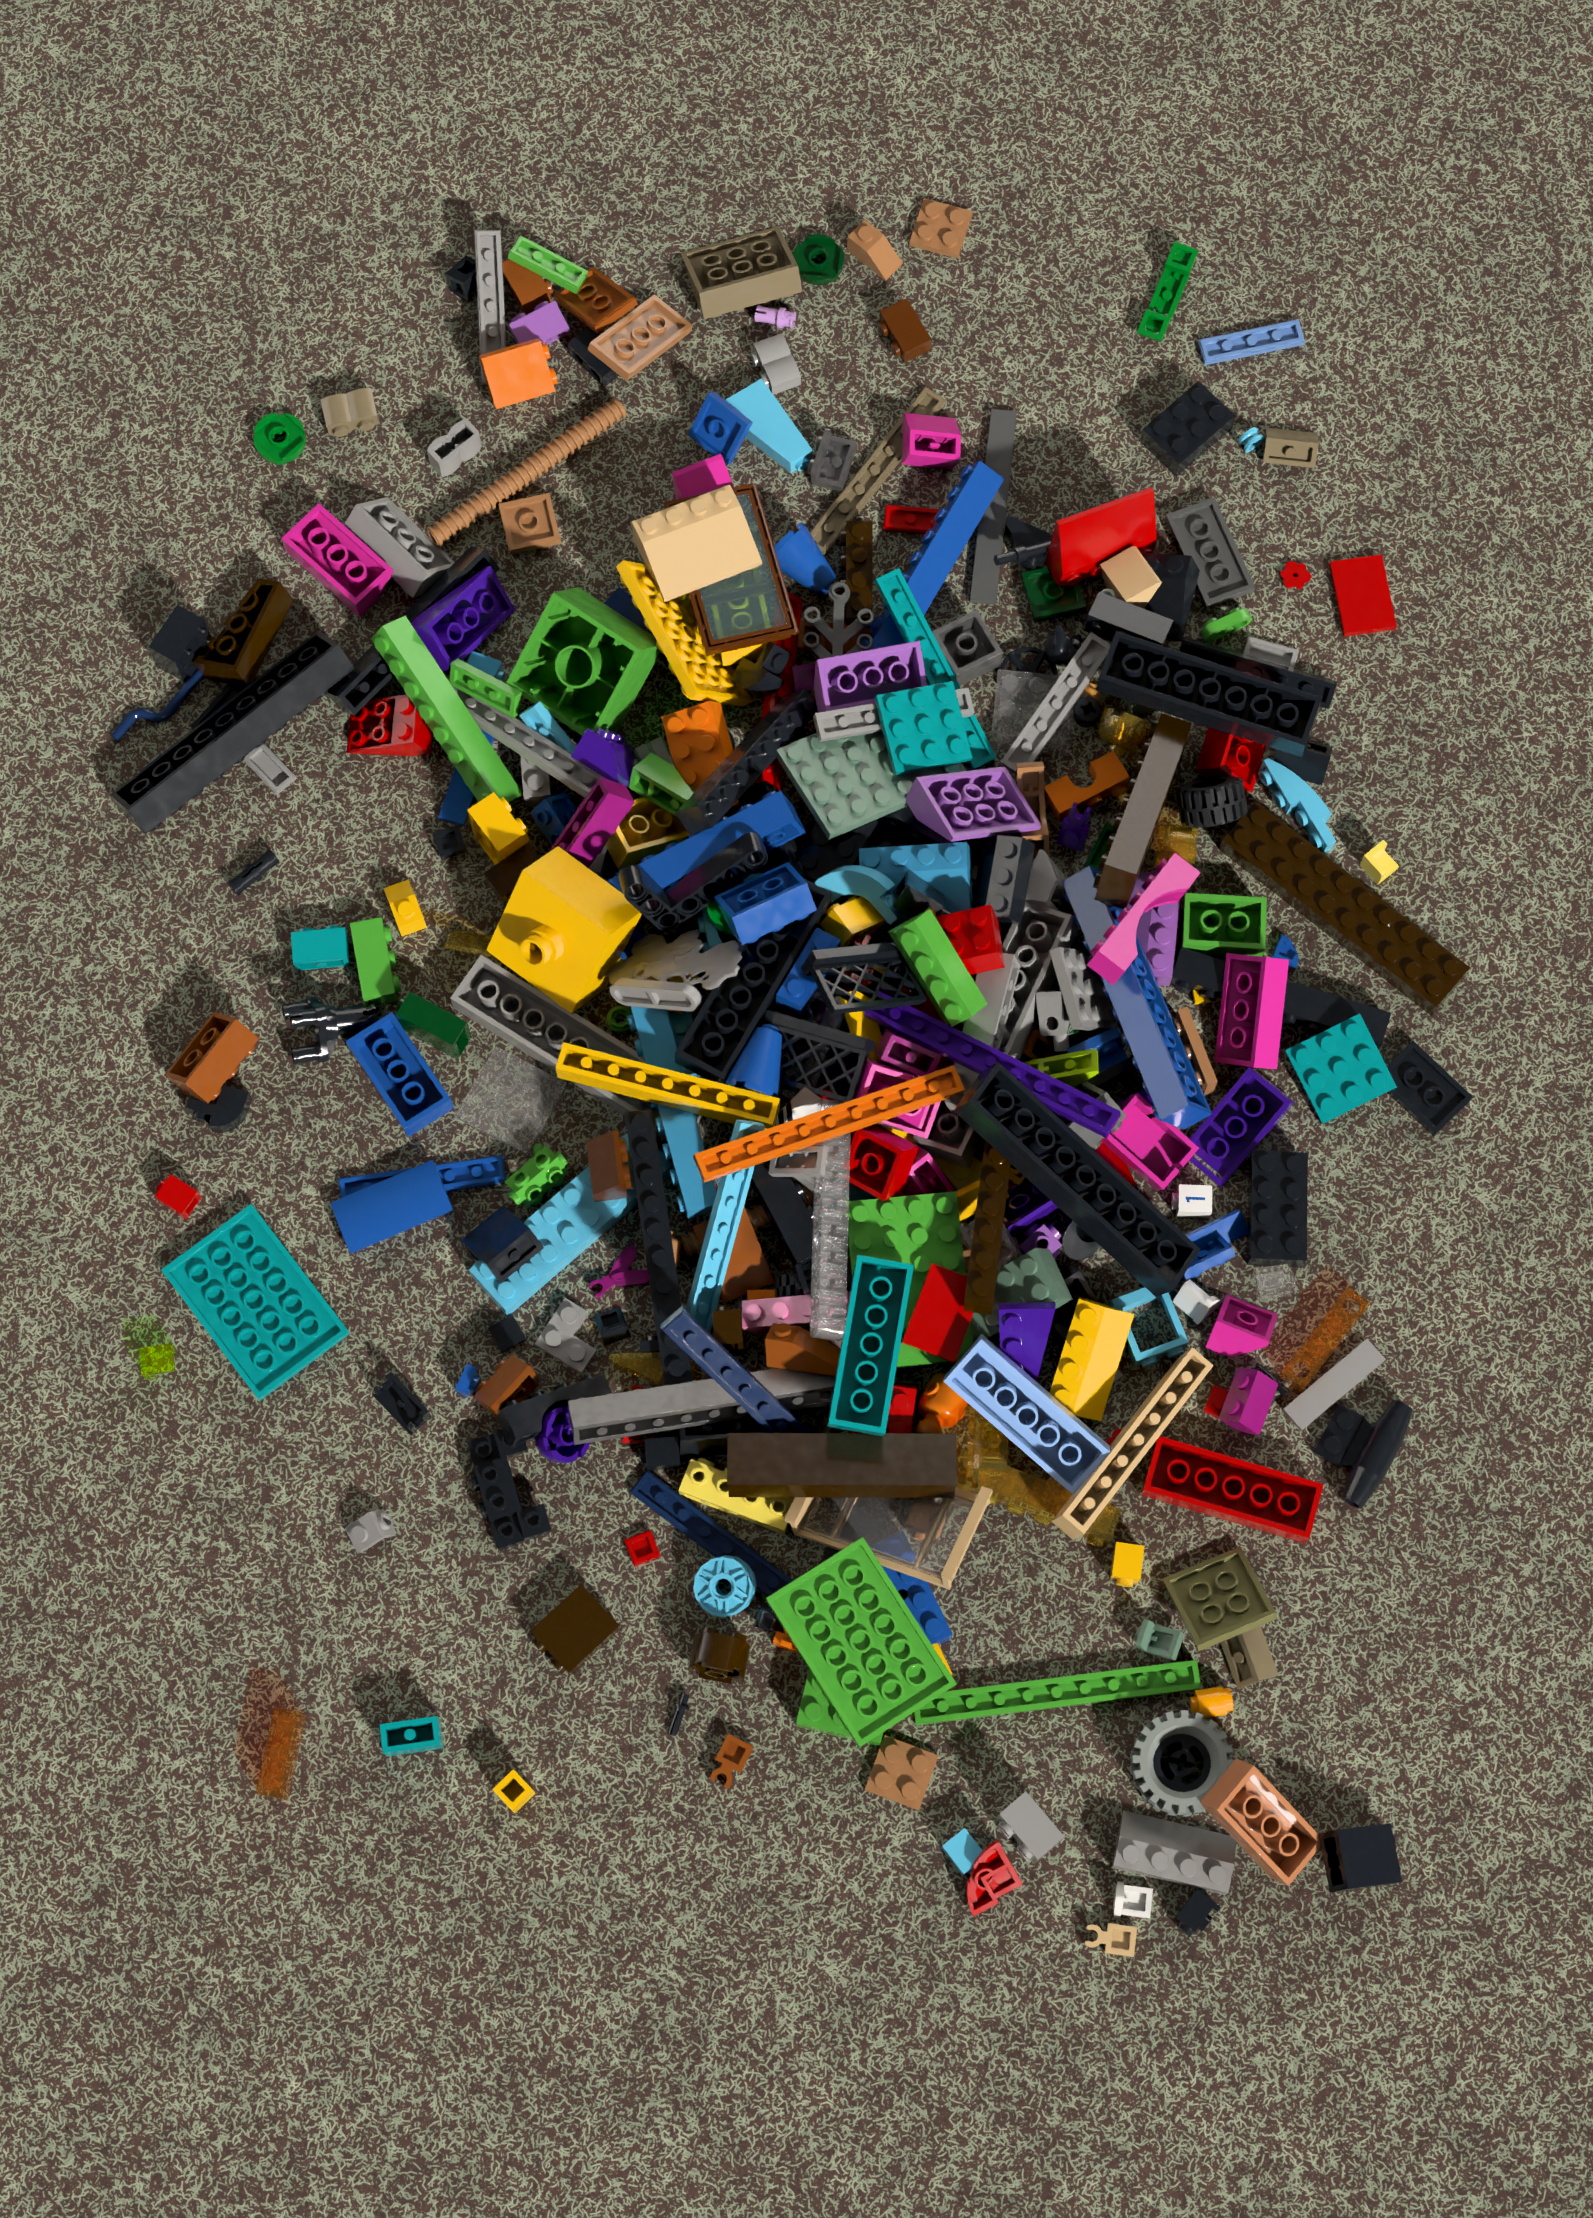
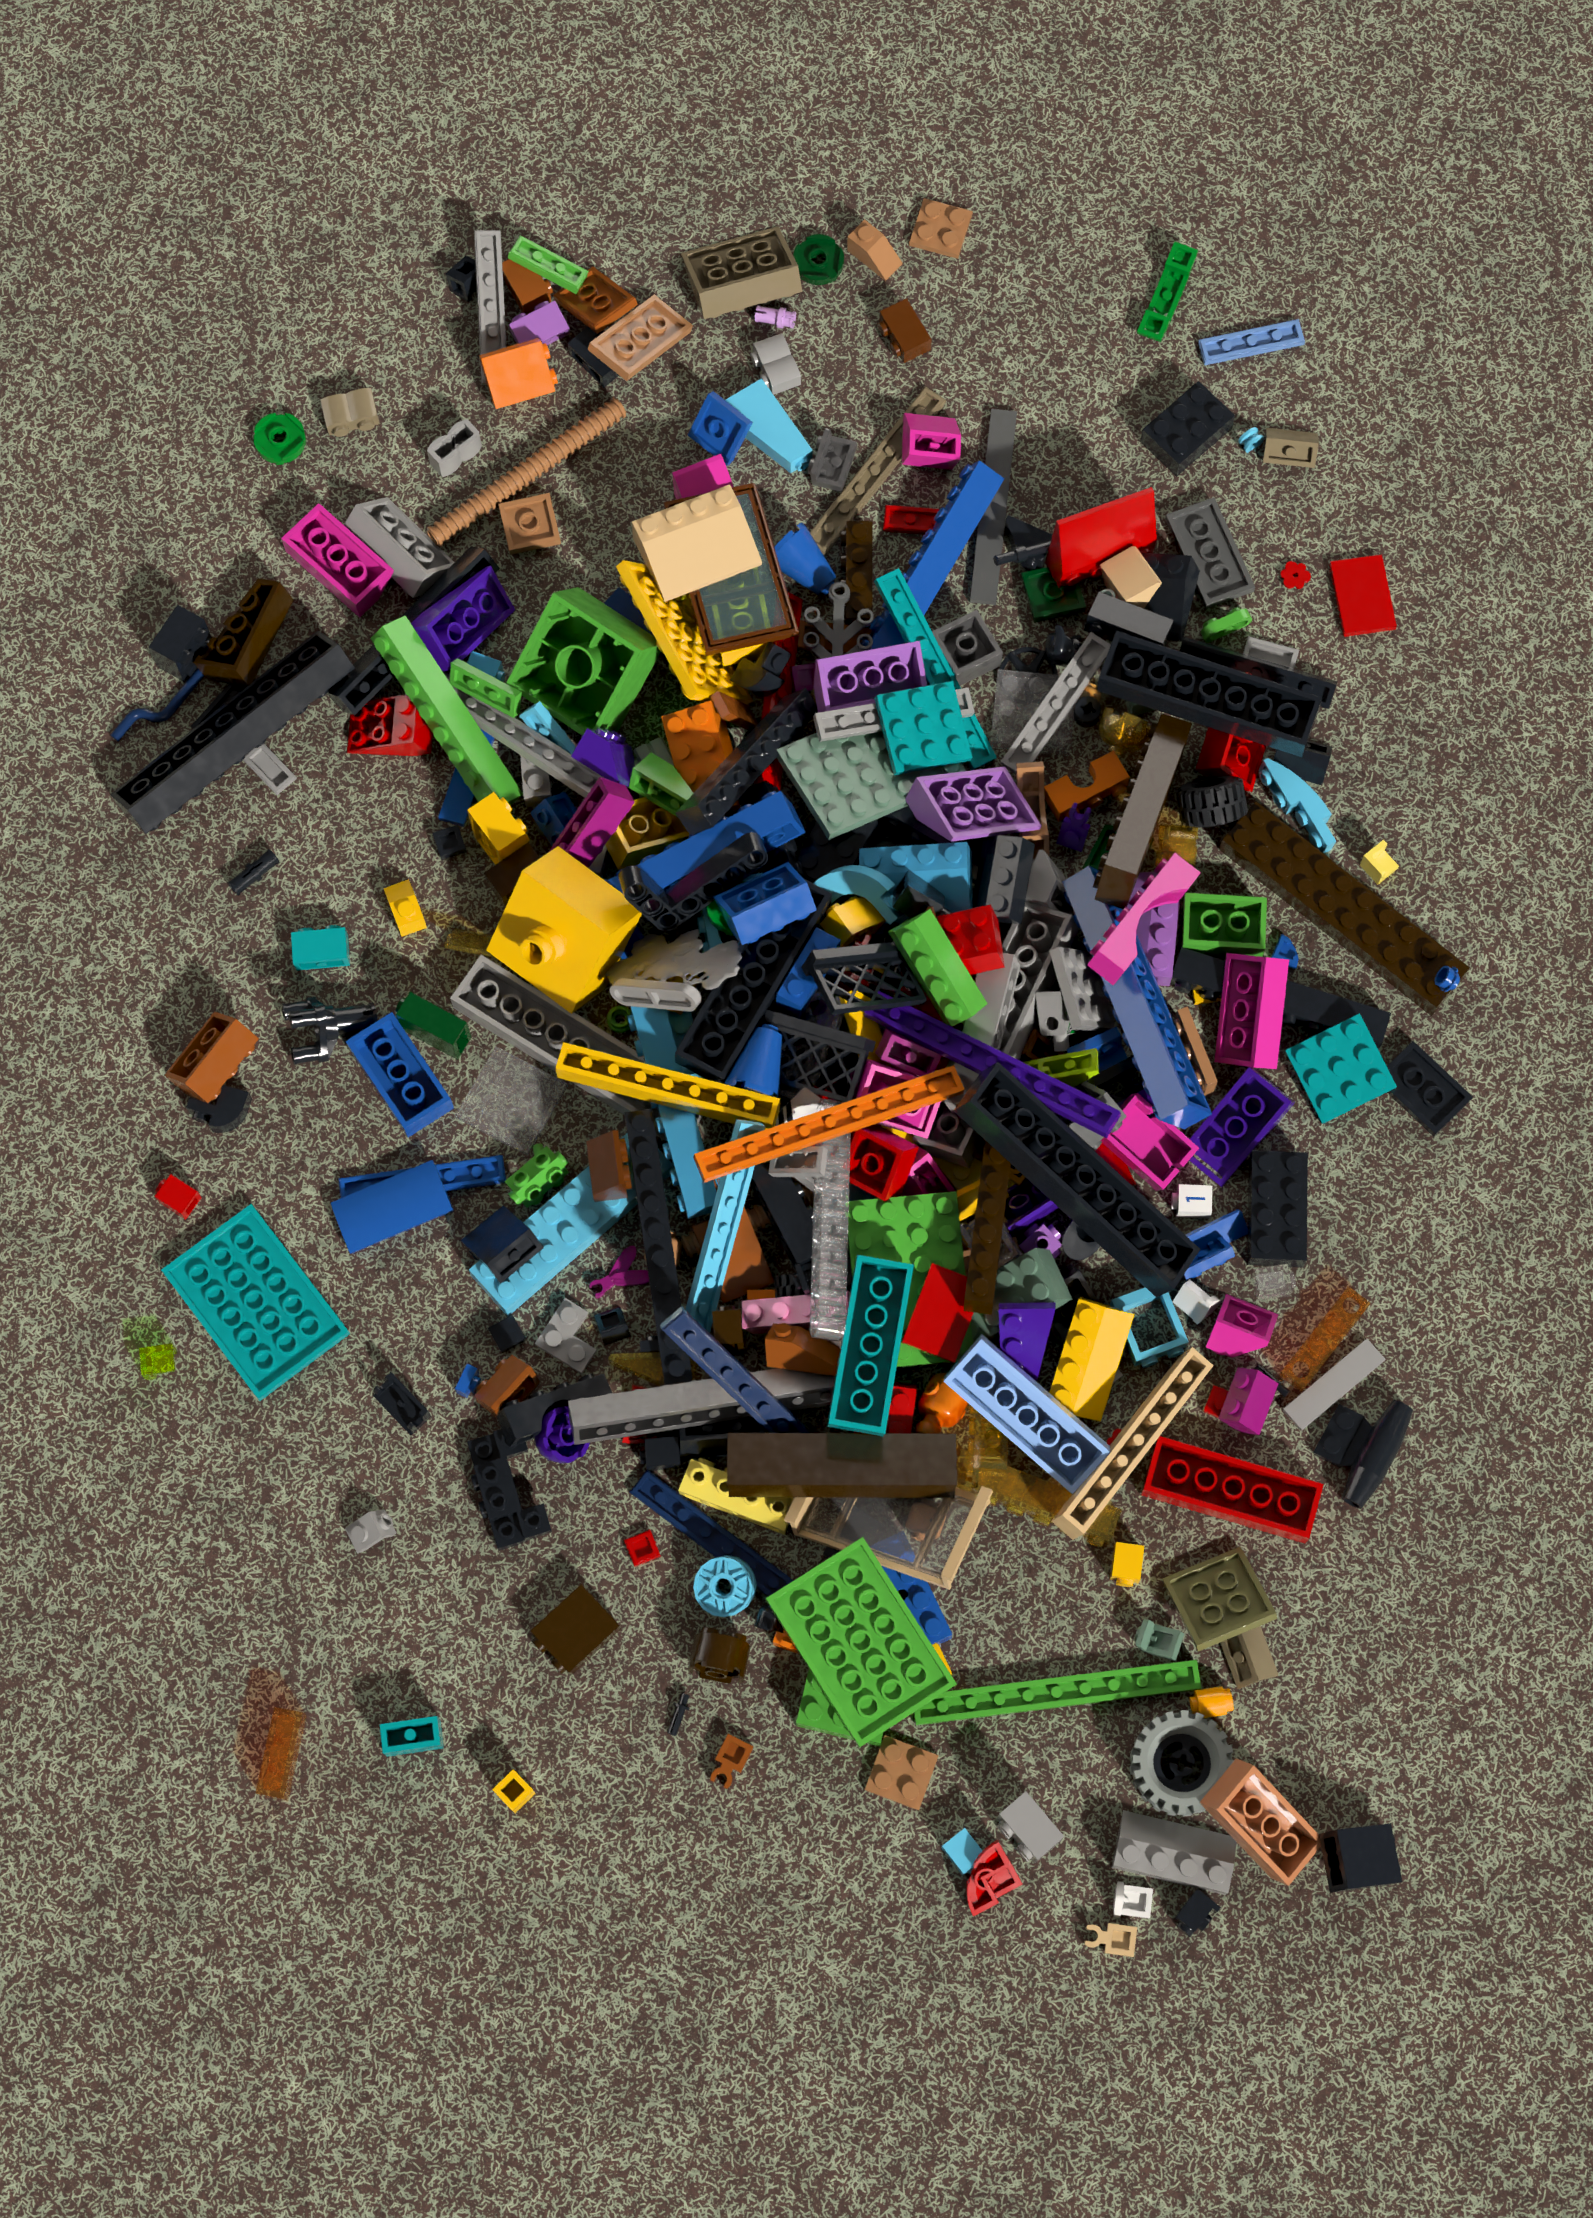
(375, 961): bright green brick -> none
(734, 711): none -> dark orange tile
(1447, 978): none -> blue plate

